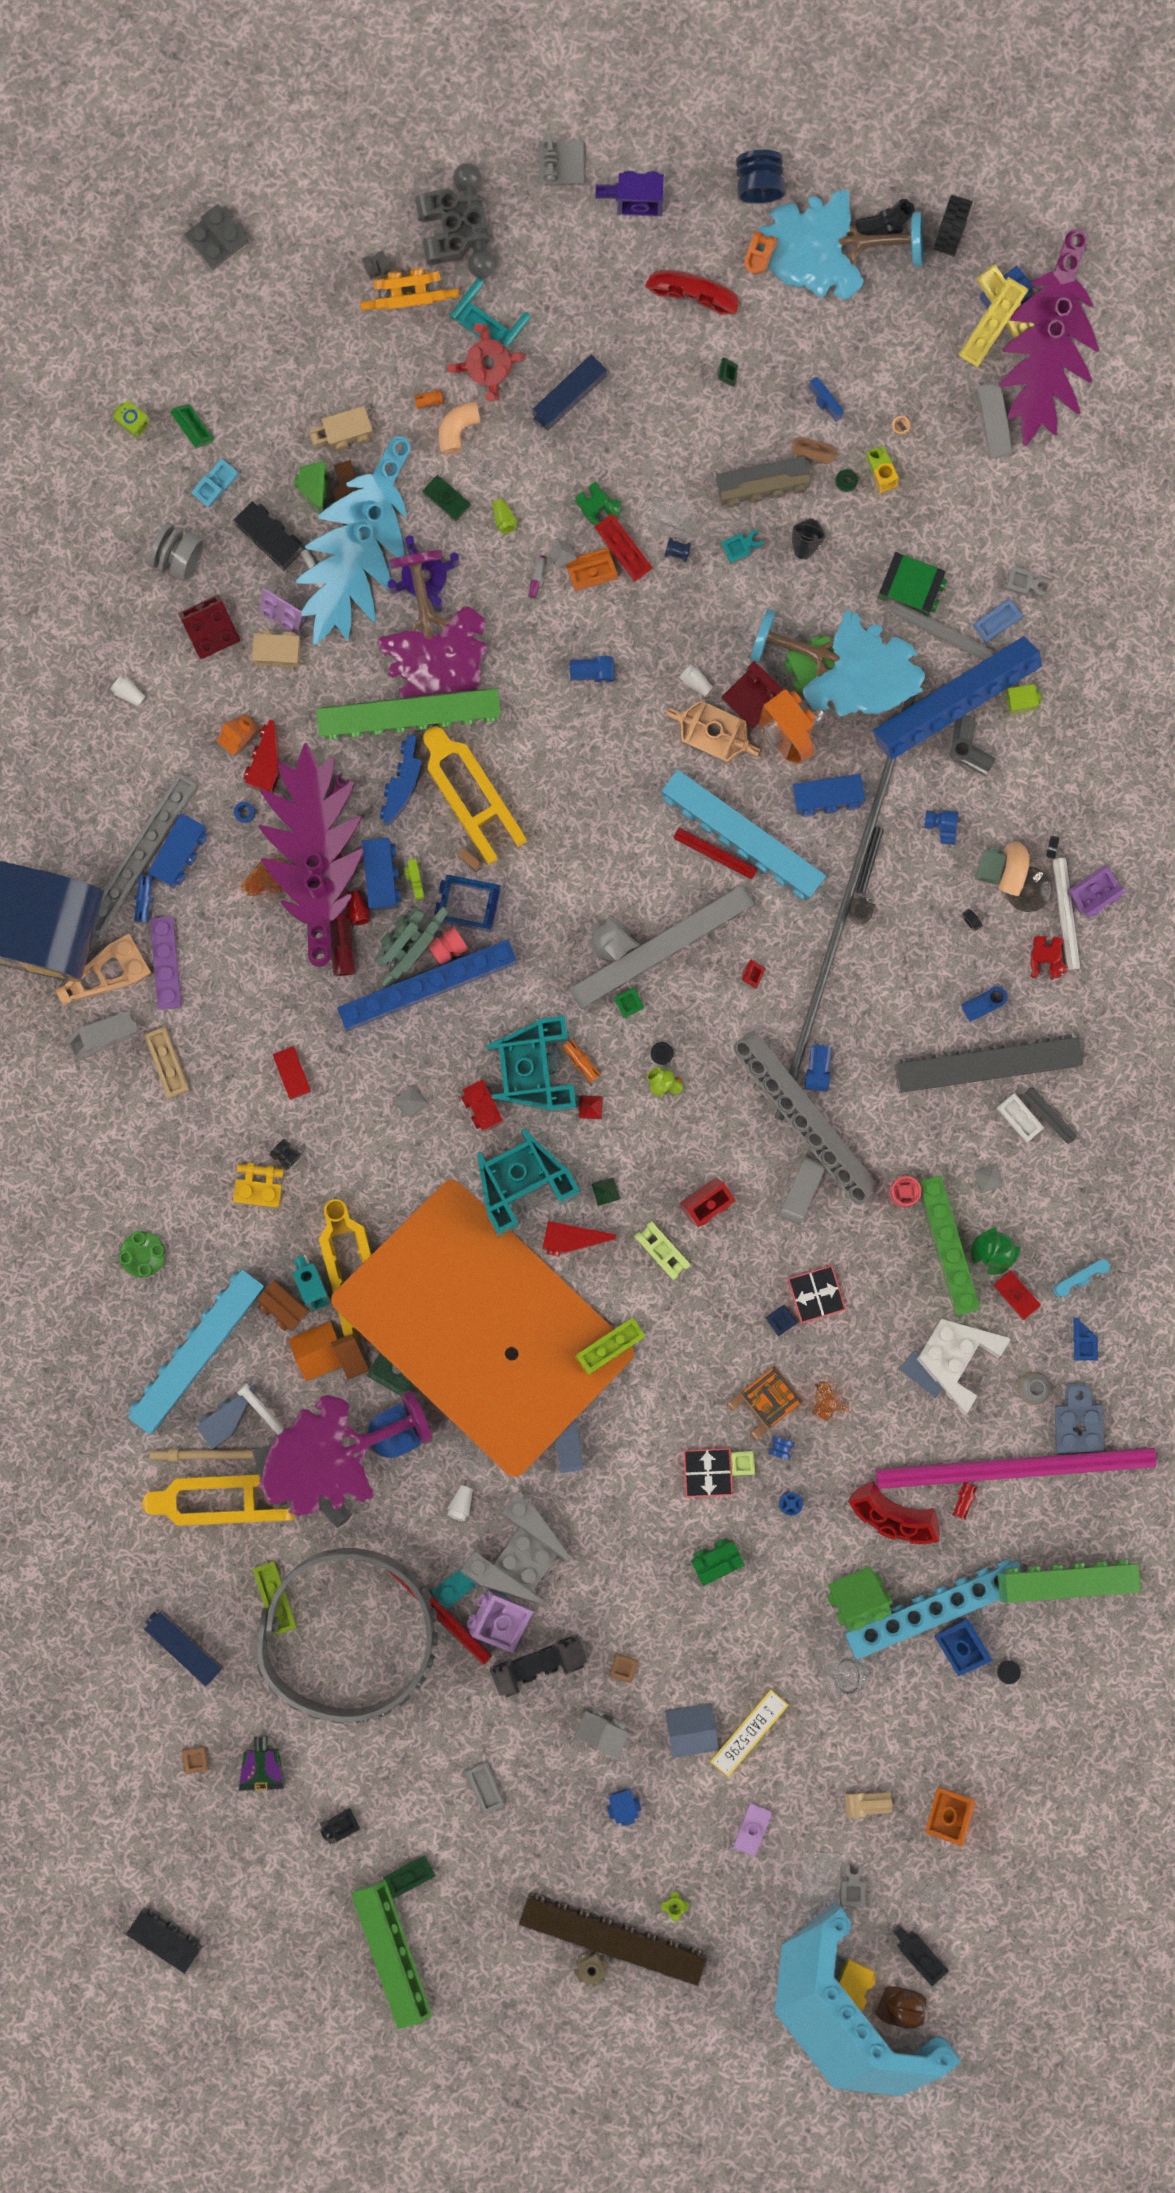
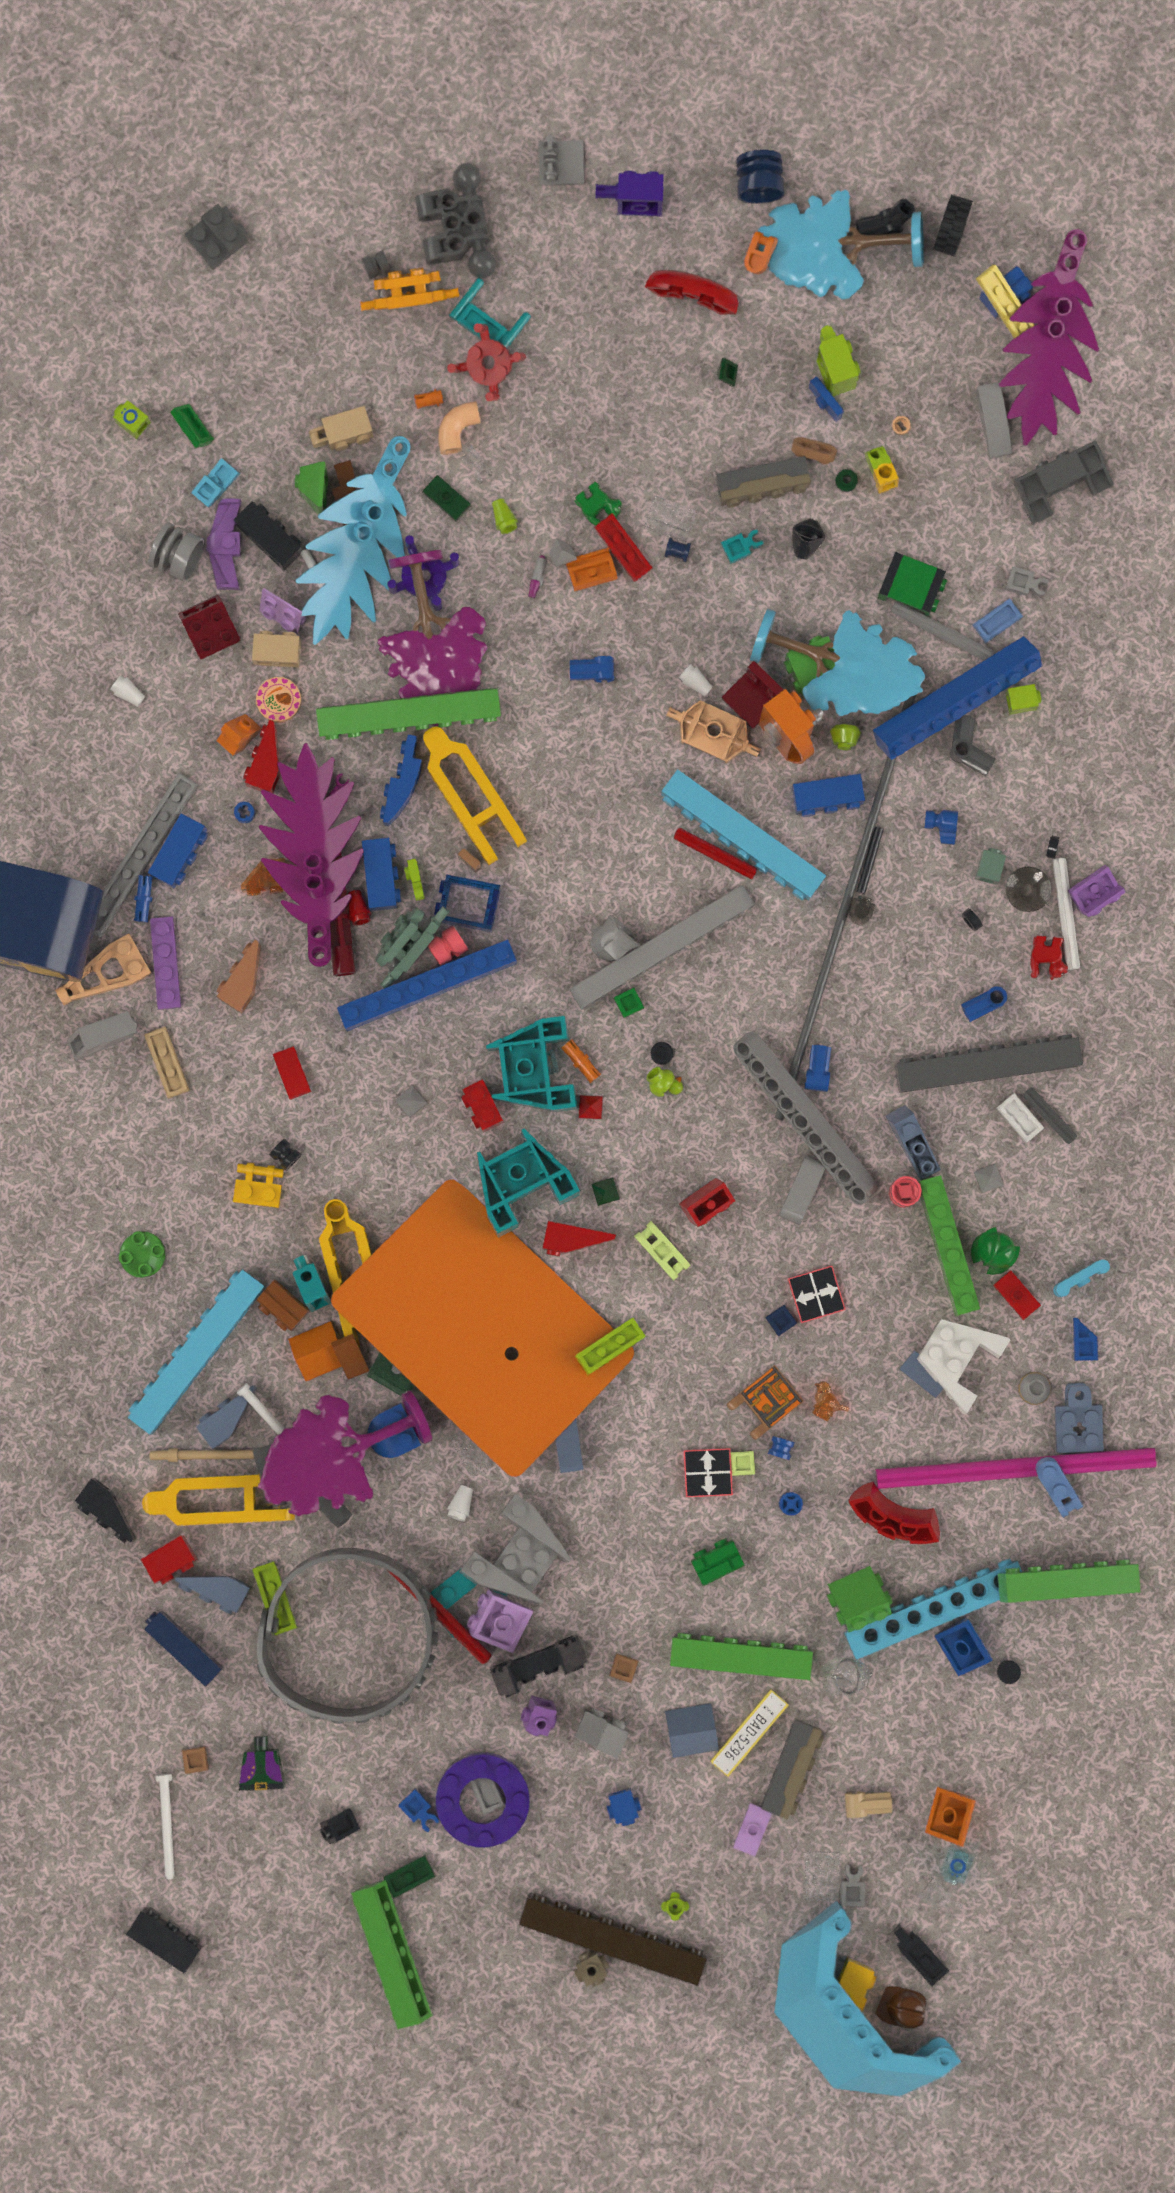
(103, 1504): none -> black slope
(163, 1780): none -> white bar
(169, 1559): none -> red brick
(221, 1589): none -> sand blue slope
(224, 544): none -> medium lavender plate
(241, 984): none -> nougat slope
(278, 699): none -> light nougat tile
(416, 1807): none -> blue plate
(489, 1767): none -> dark purple plate
(539, 1716): none -> medium lavender brick
(569, 392): dark blue brick -> none
(740, 1657): none -> bright green brick
(752, 973): red slope -> none
(791, 1769): none -> piece
(836, 363): none -> lime hinge
(845, 736): none -> lime cone
(913, 1141): none -> sand blue slope
(956, 1865): none -> clear light blue brick
(966, 1496): red pin -> none
(993, 322): light yellow tile -> none
(1016, 868): light nougat cylinder -> none
(1057, 1485): none -> medium blue plate
(1064, 472): none -> dark grey bracket

